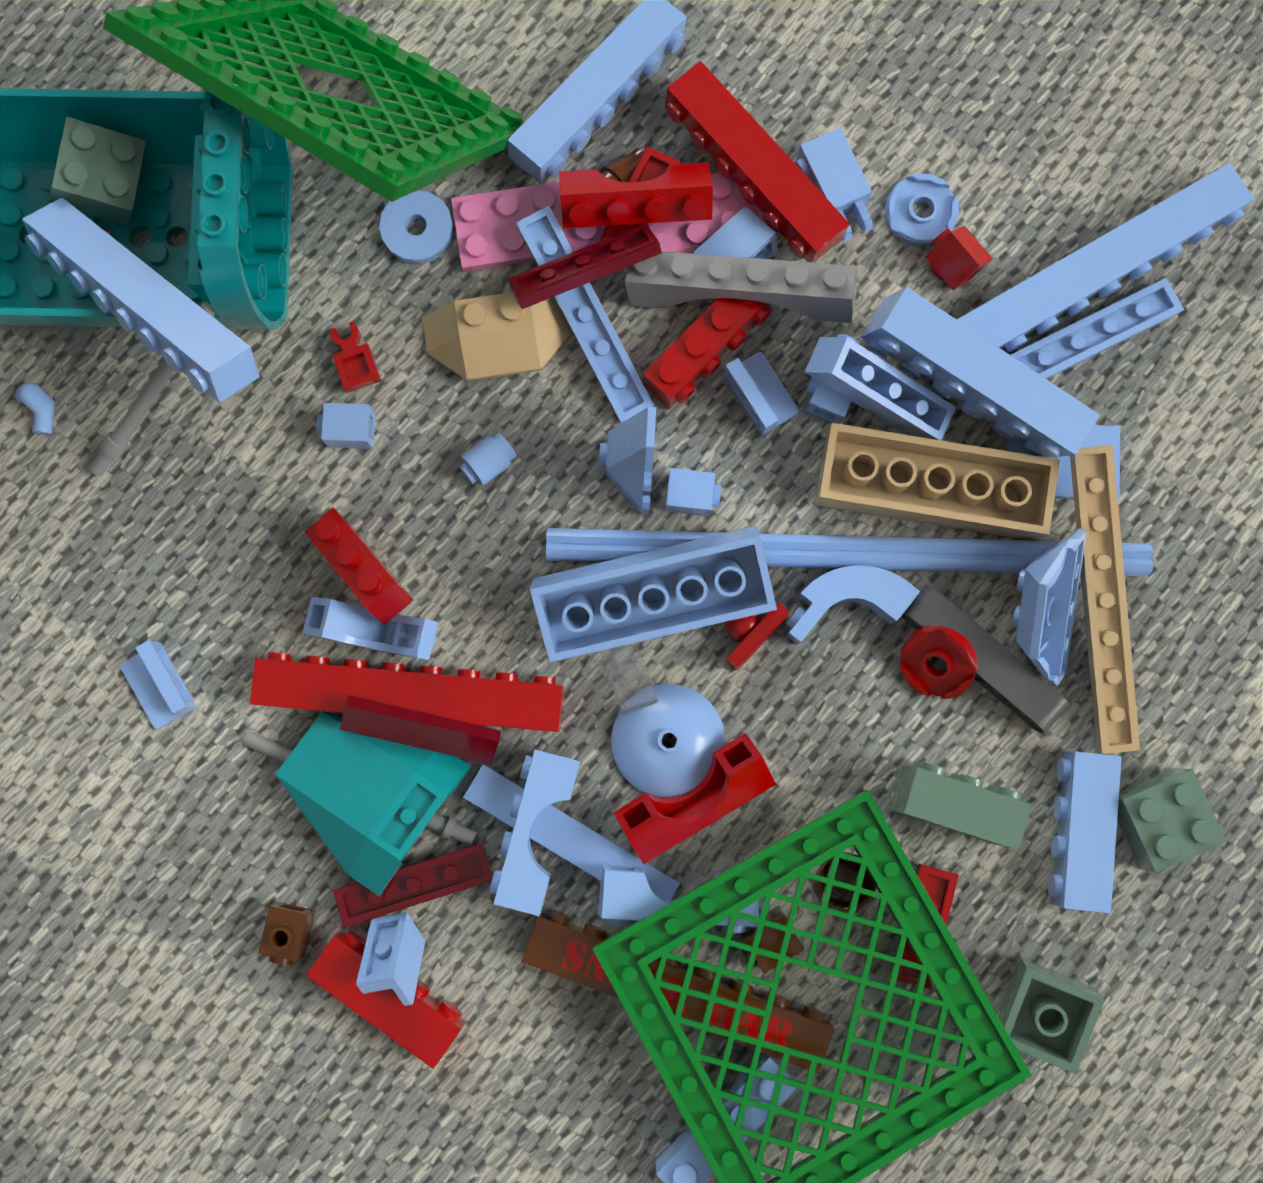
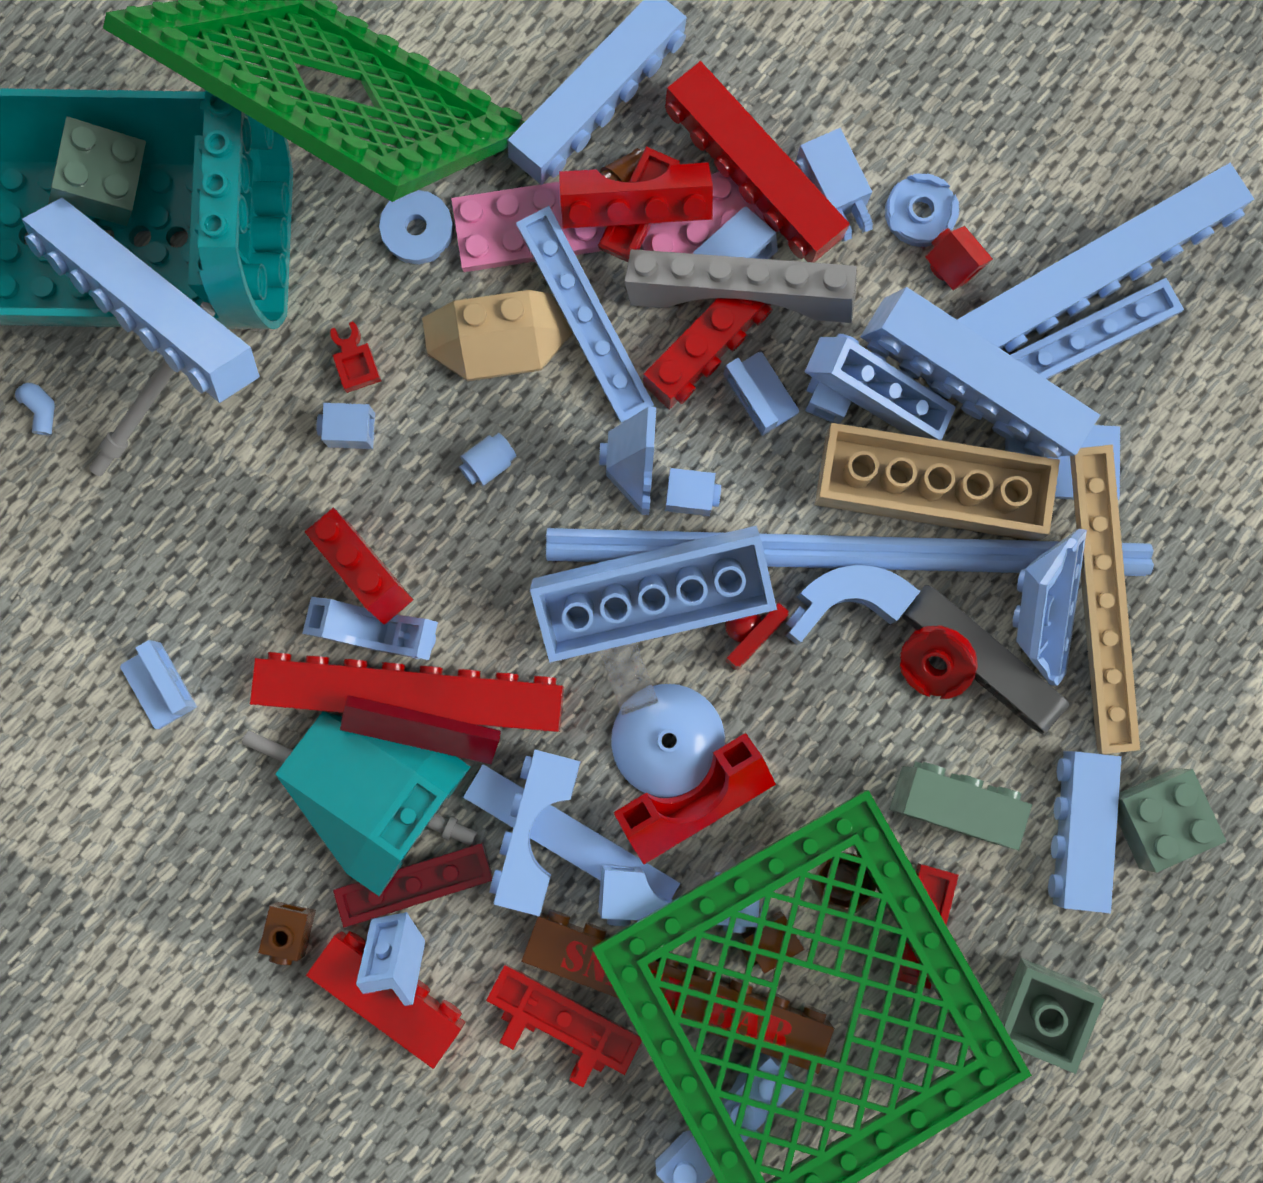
(584, 266): dark red tile -> none
(591, 1035): none -> red hinge

